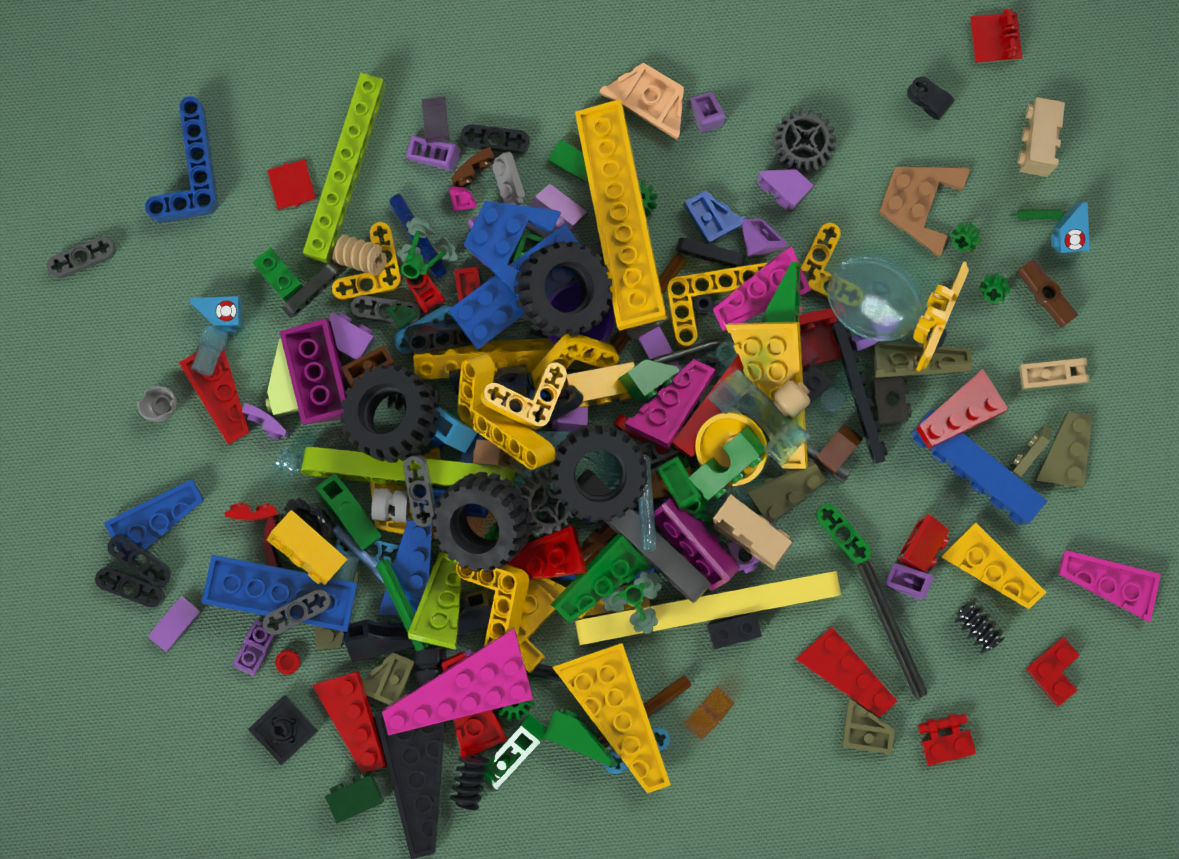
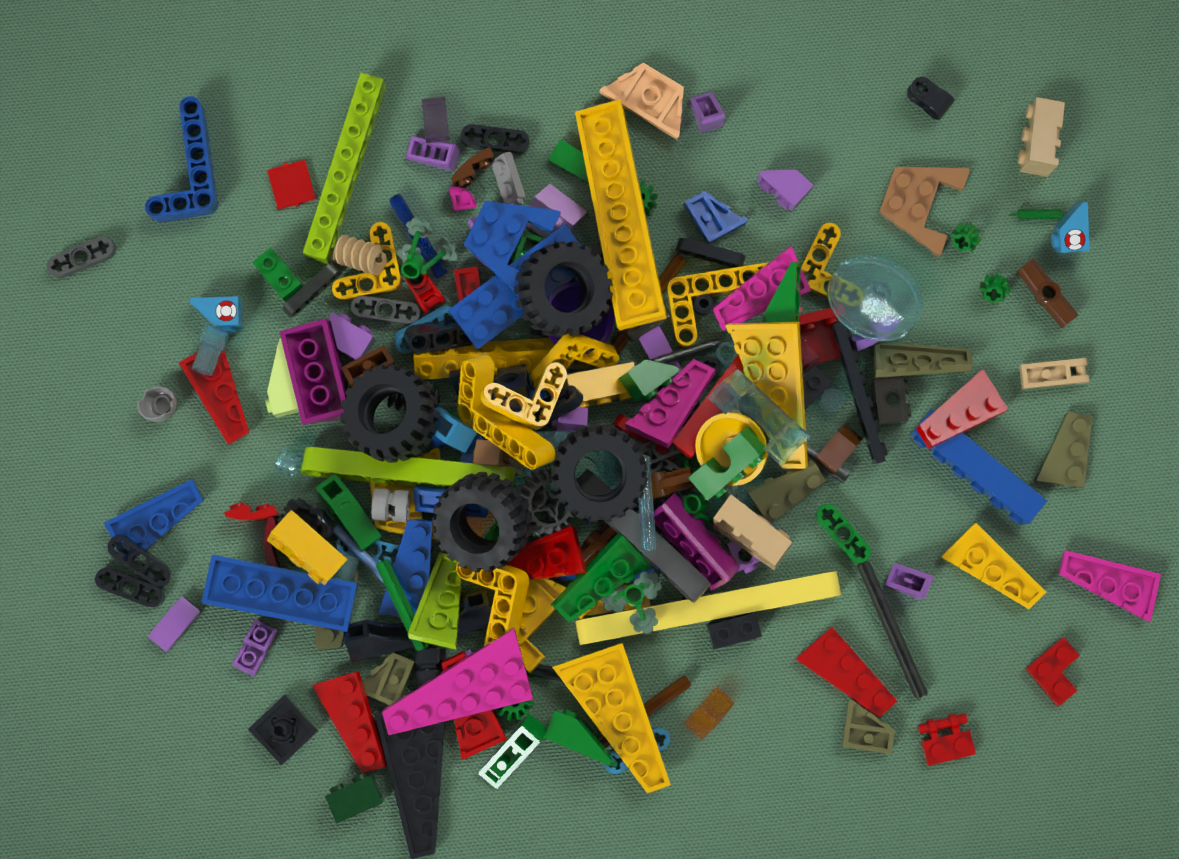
(270, 425): medium lavender slope -> none
(287, 608): dark grey beam -> none
(288, 662): red tile -> none
(402, 315): dark green tile -> none
(411, 473): dark grey beam -> none
(470, 781): black piece -> none
(678, 483): green tile -> none
(761, 238): medium lavender slope -> none
(792, 398): tan head -> none
(797, 133): dark grey gear -> none
(923, 544): red slope -> none
(939, 306): yellow piece -> none
(979, 626): black piece -> none
(996, 37): red hinge -> none
(1035, 446): olive wing -> none

